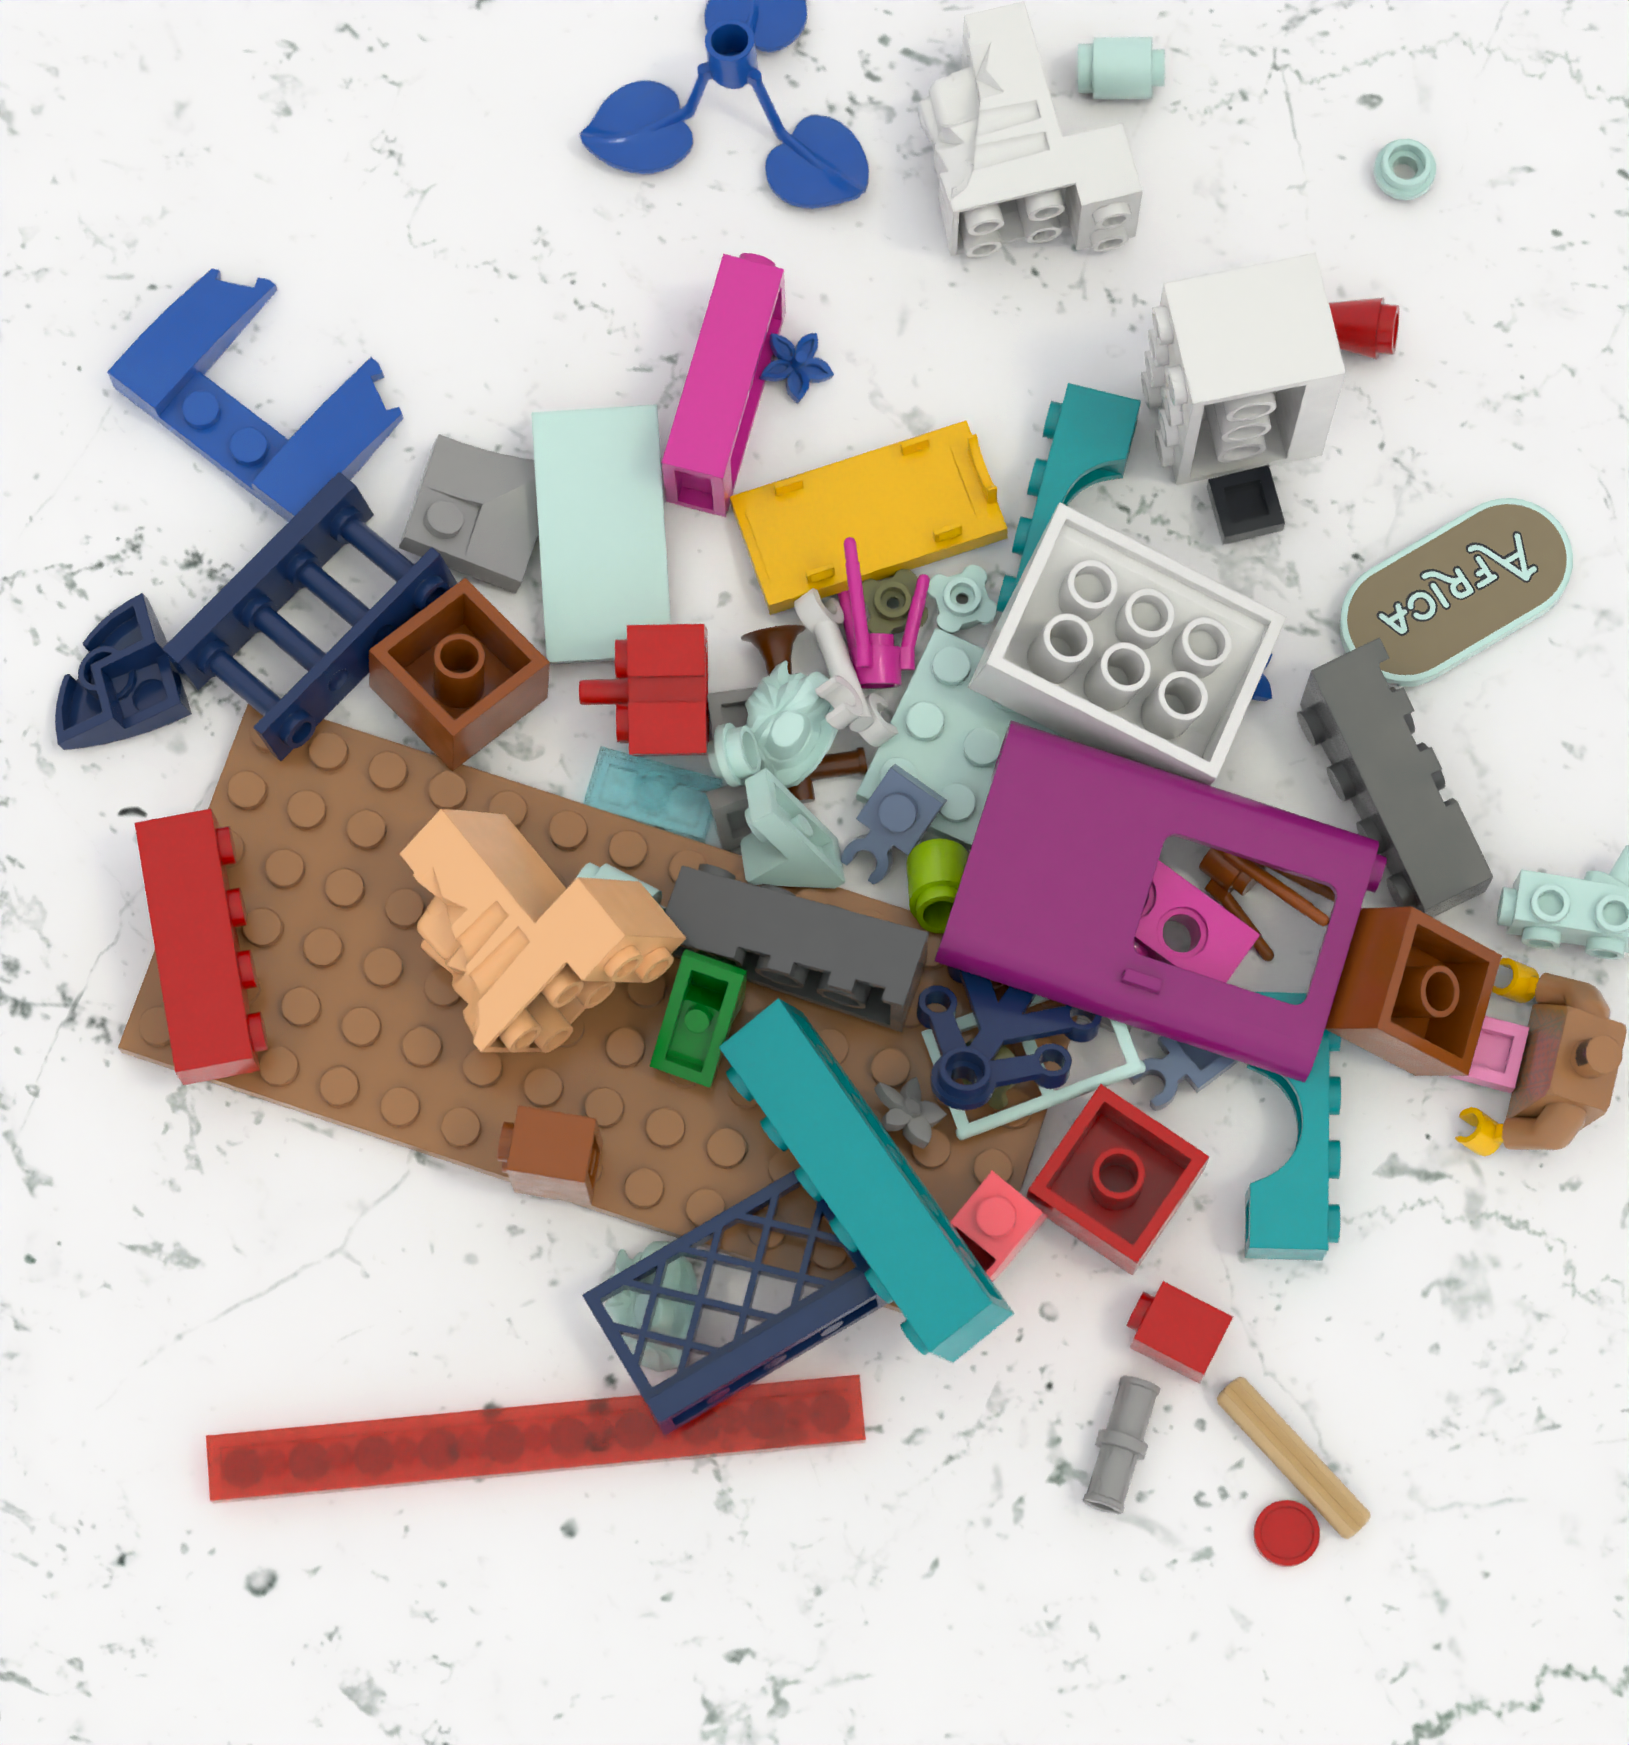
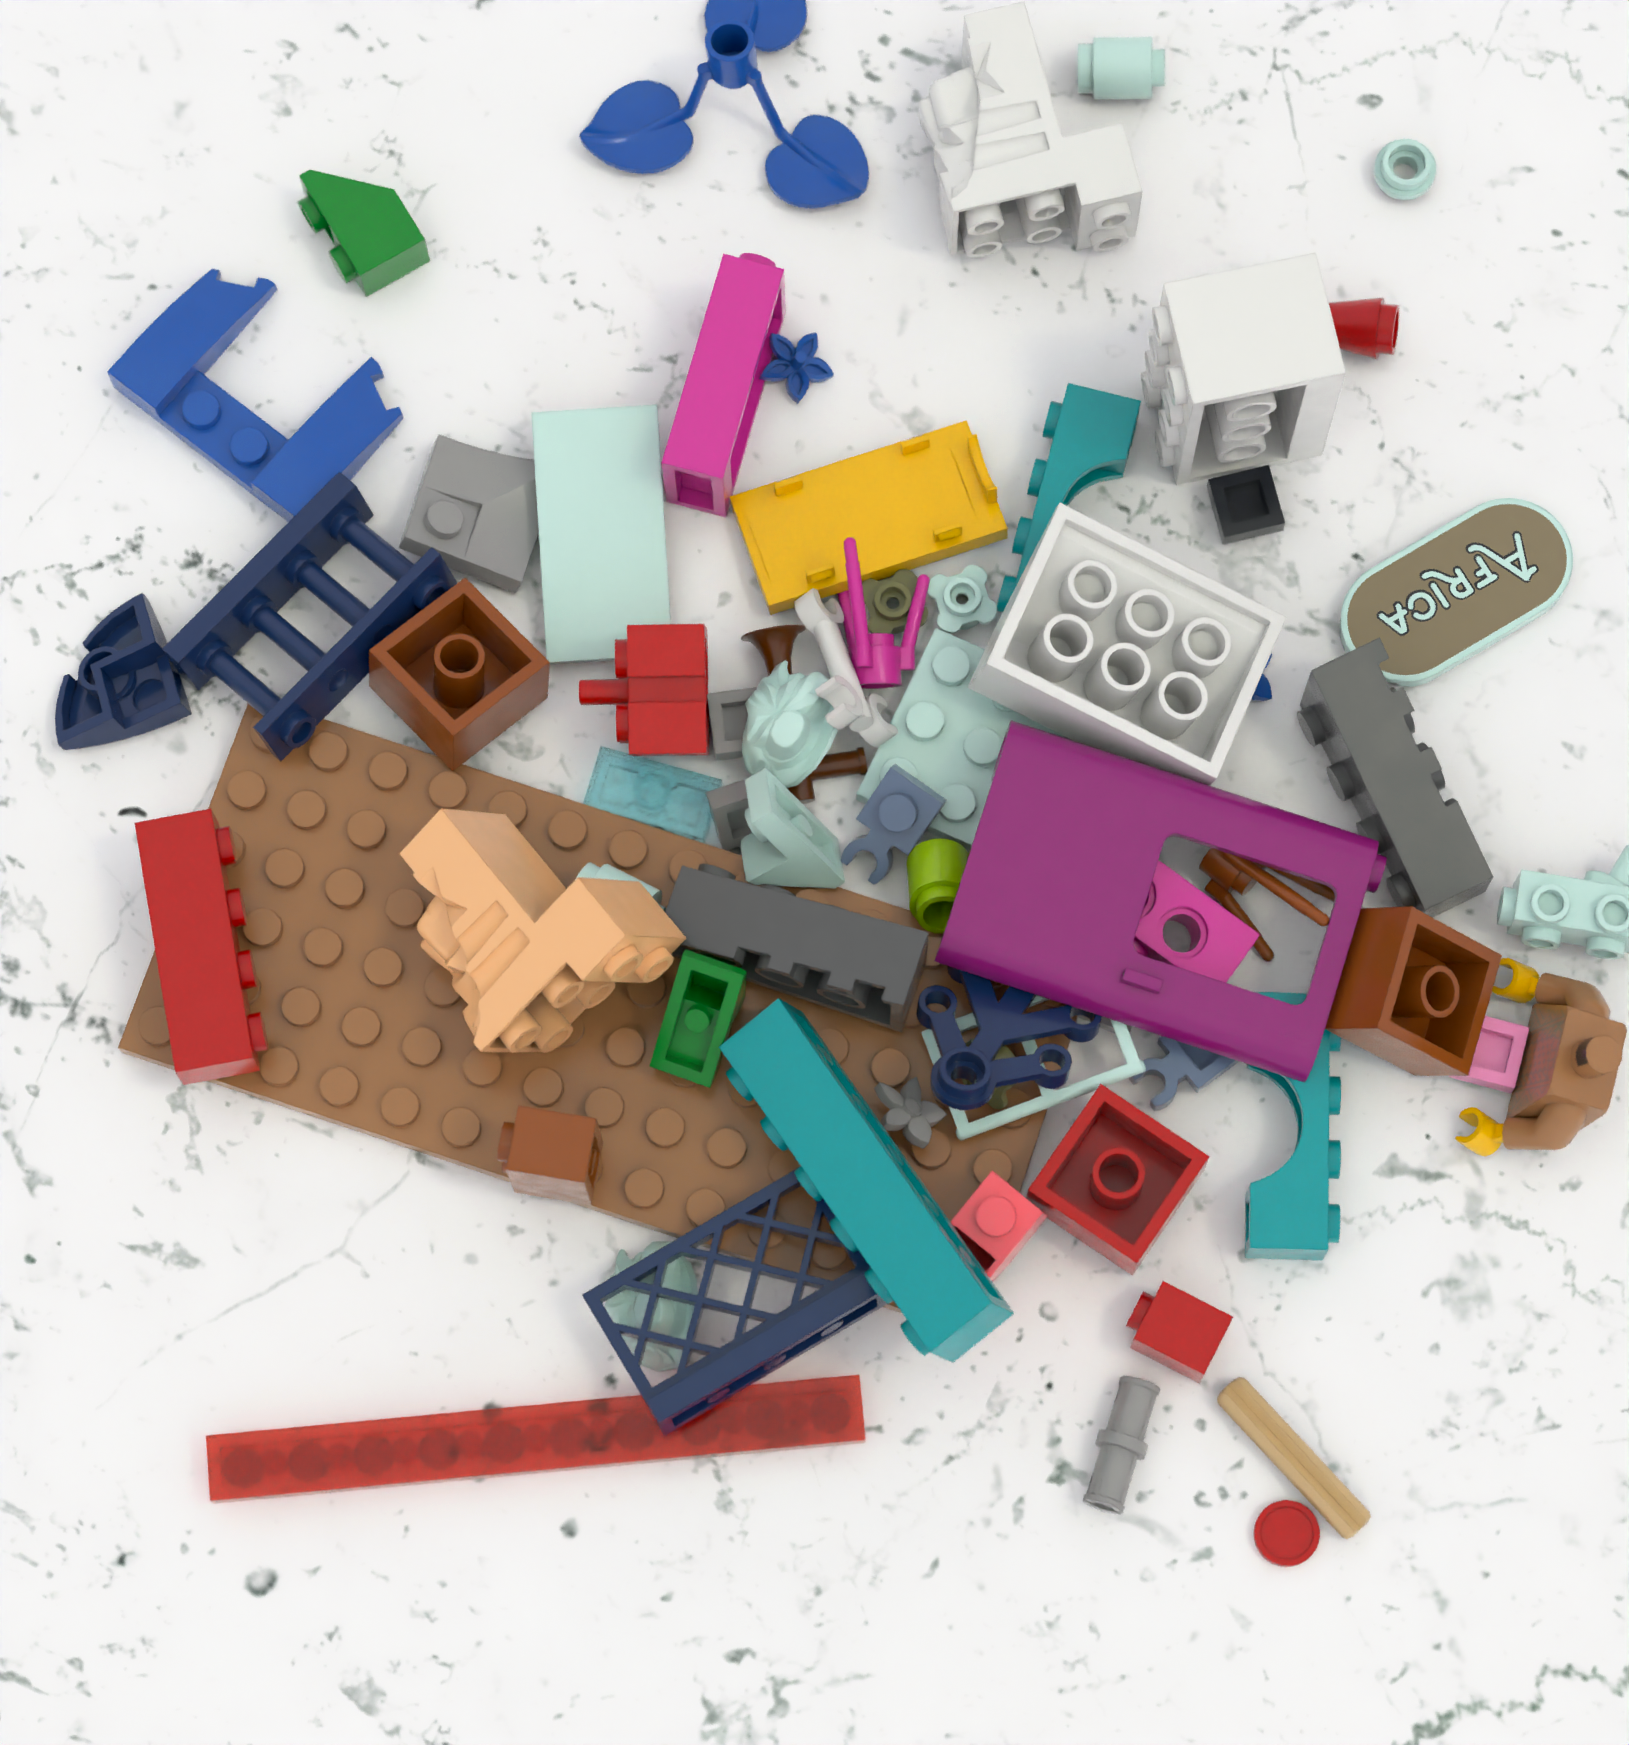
(368, 227): none -> green slope
(734, 754): light aqua plate -> none

